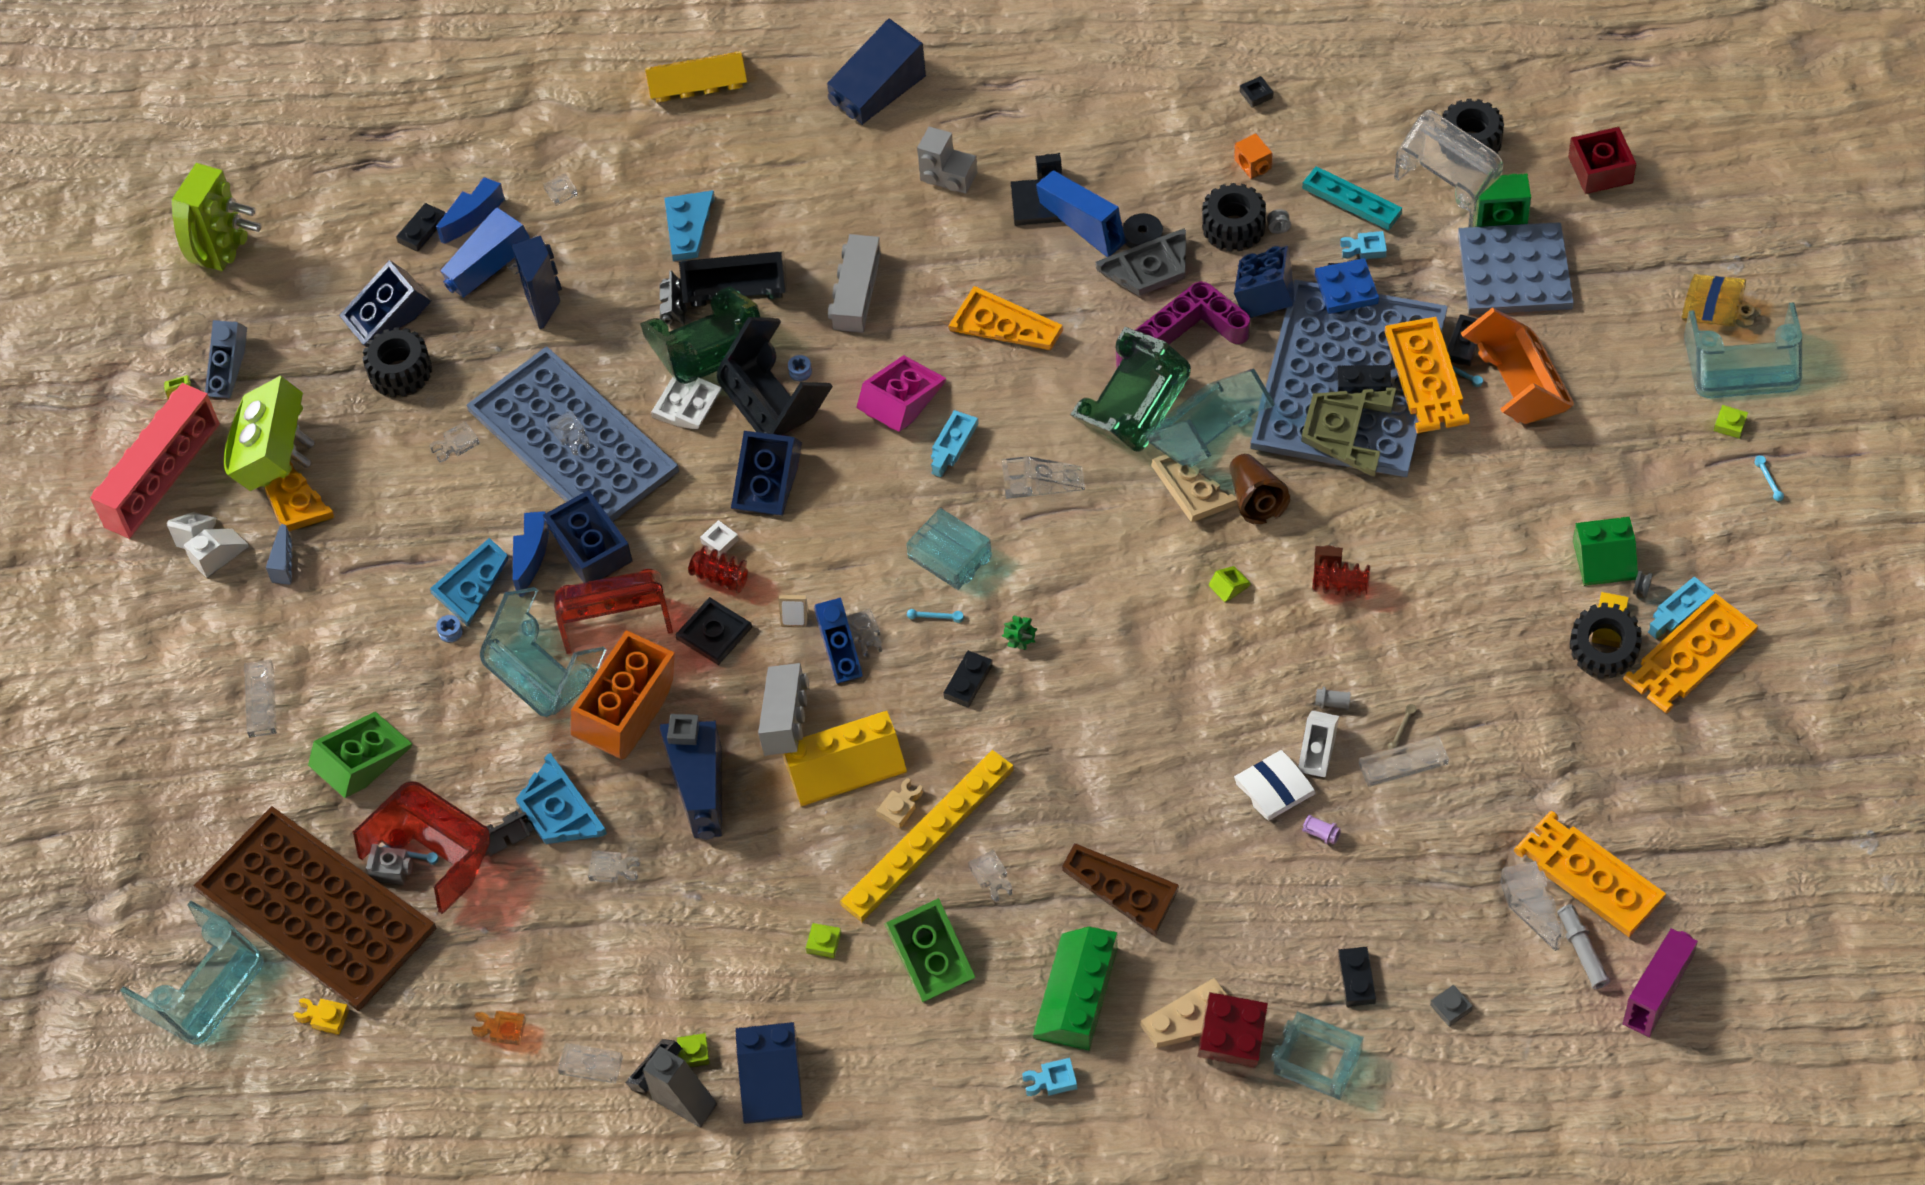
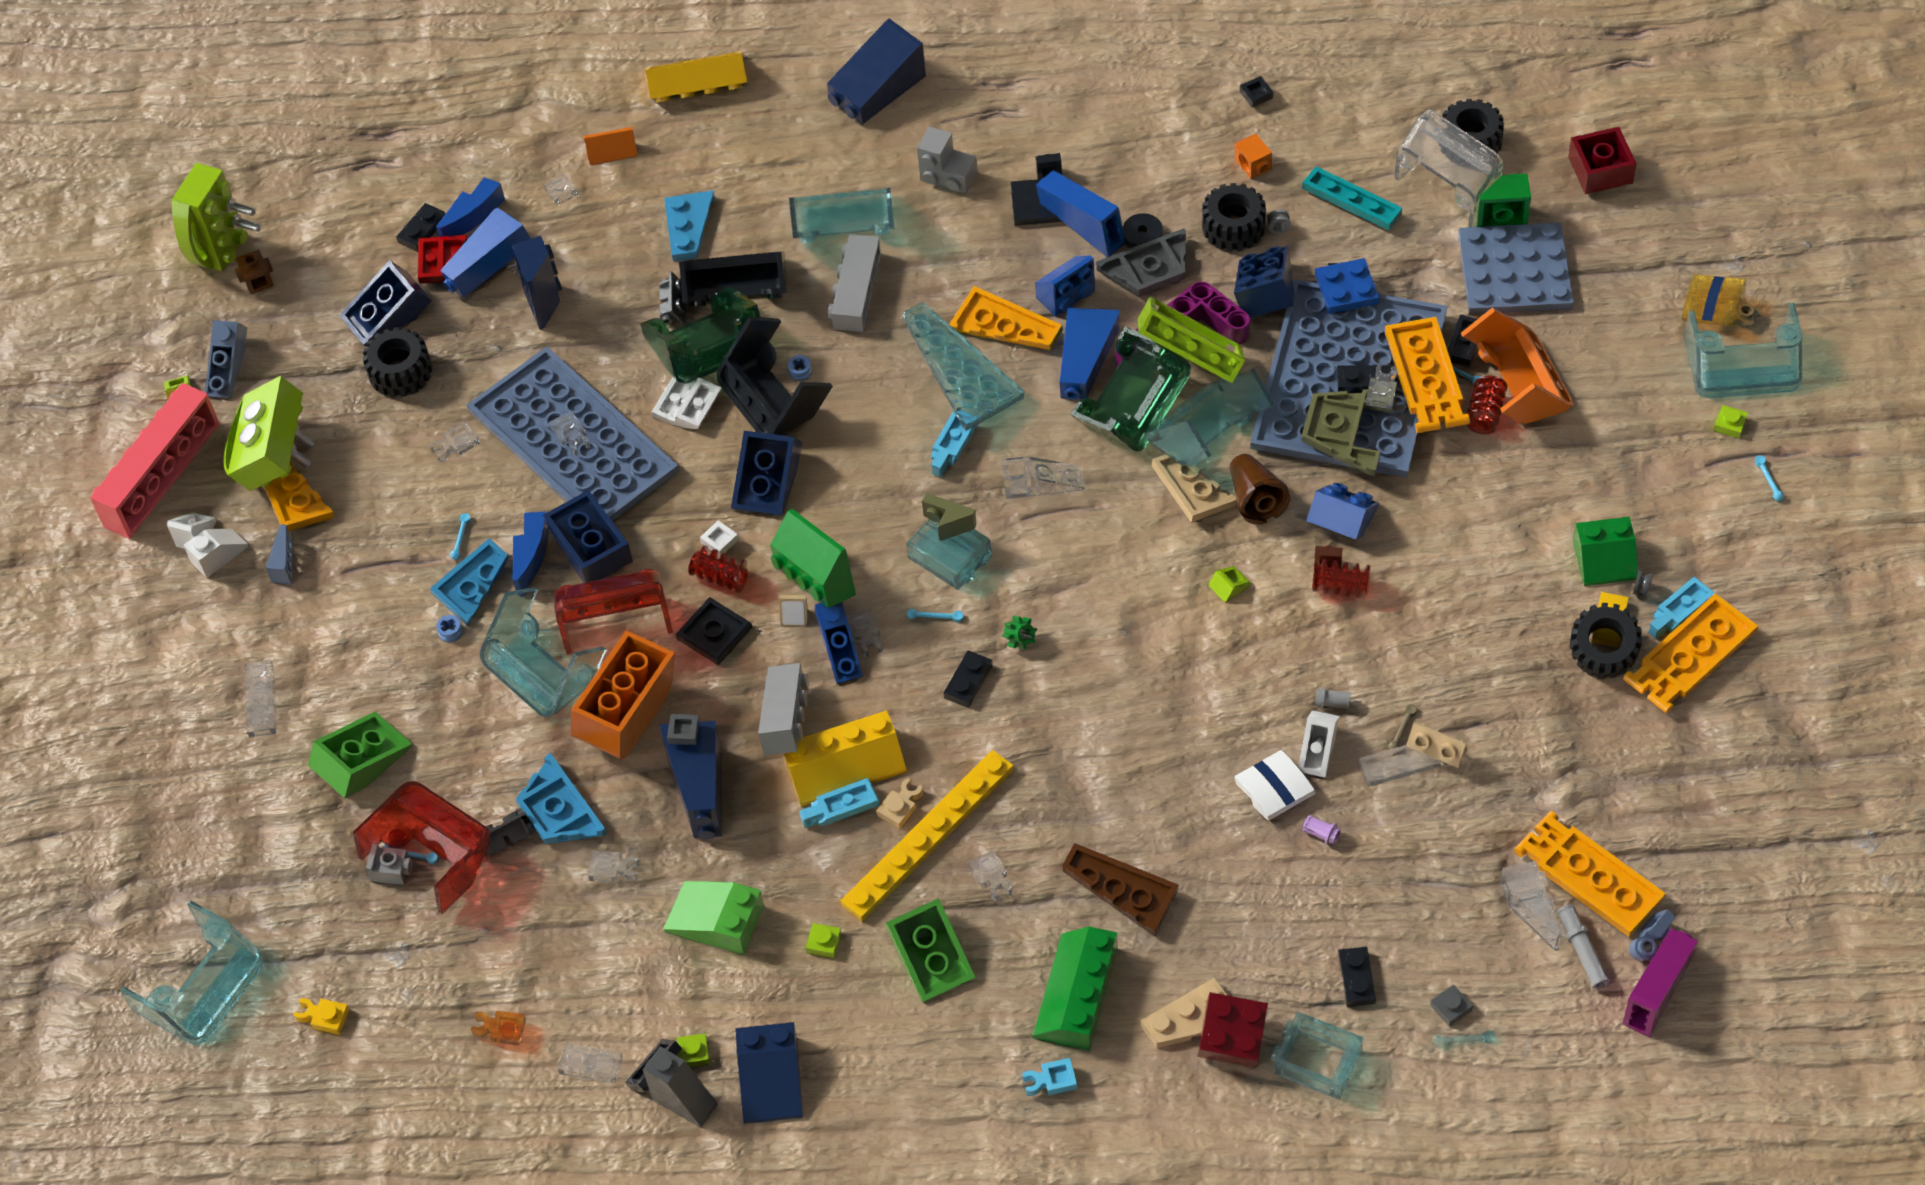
(254, 266): none -> reddish brown brick
(315, 908): reddish brown plate -> none
(435, 254): none -> red wing
(465, 519): none -> medium azure hinge
(610, 146): none -> orange slope
(716, 914): none -> bright green slope
(812, 560): none -> green slope
(840, 804): none -> medium azure hinge
(842, 213): none -> clear light blue windscreen
(899, 392): dark pink slope -> none
(952, 517): none -> olive slope
(965, 375): none -> clear light blue wing
(1067, 284): none -> blue slope
(1085, 348): none -> blue slope
(1190, 339): none -> lime window
(1342, 510): none -> slope
(1368, 245): medium azure plate -> none
(1382, 389): none -> clear plate
(1437, 744): none -> tan hinge
(1486, 404): none -> clear red piece
(1488, 1037): none -> clear light blue hinge
(1656, 928): none -> sand blue plate

